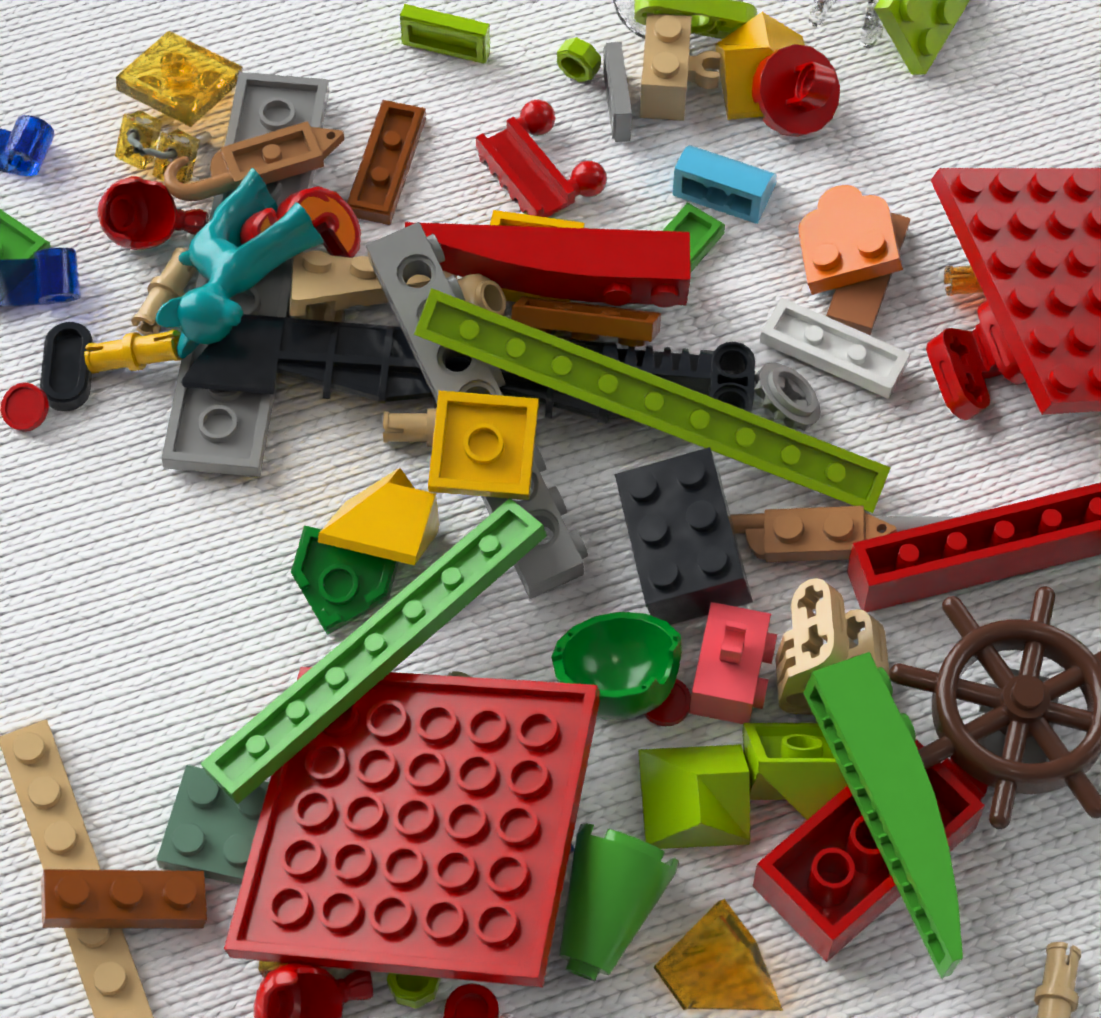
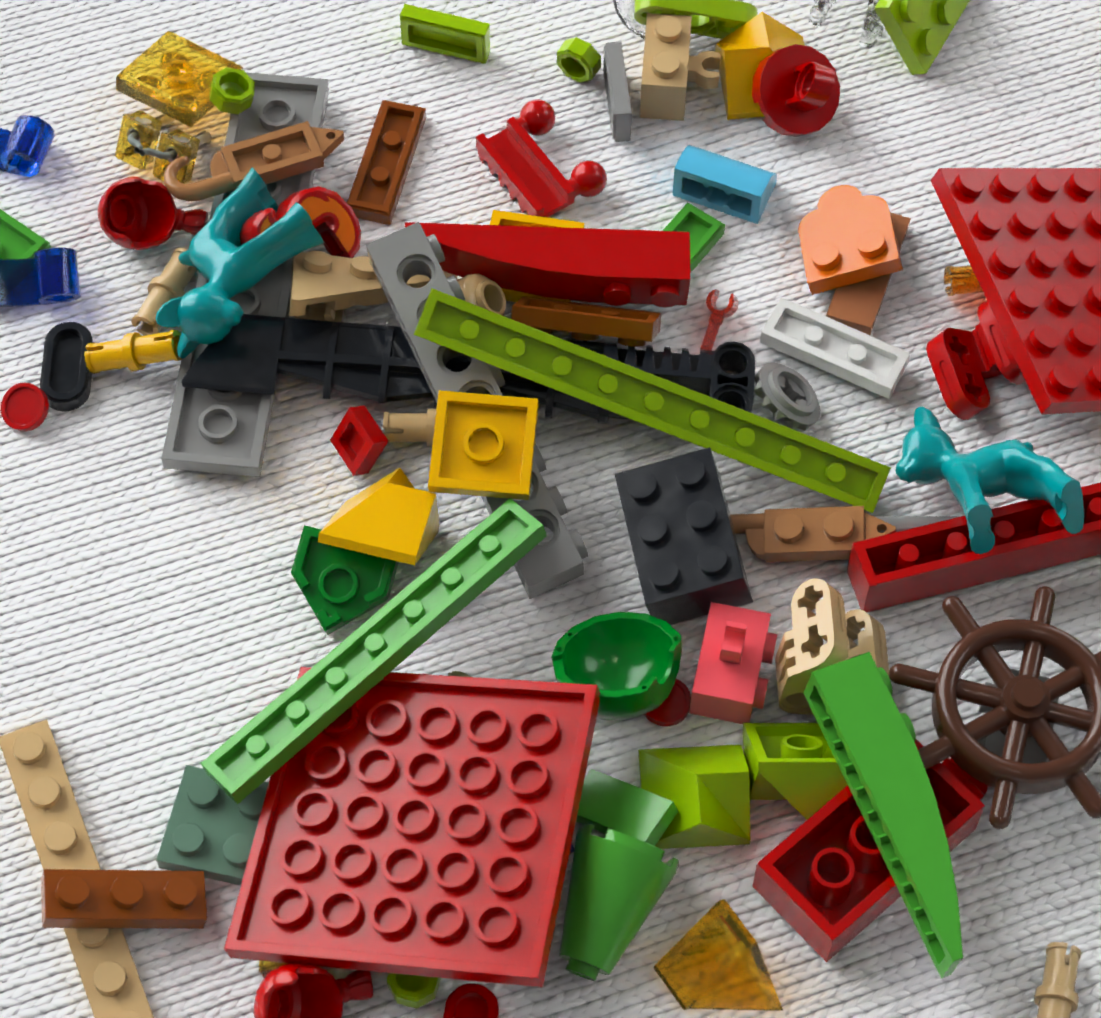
(232, 90): none -> lime tile
(359, 440): none -> red plate
(624, 808): none -> bright green tile
(717, 317): none -> clear red hand
(987, 472): none -> teal animal

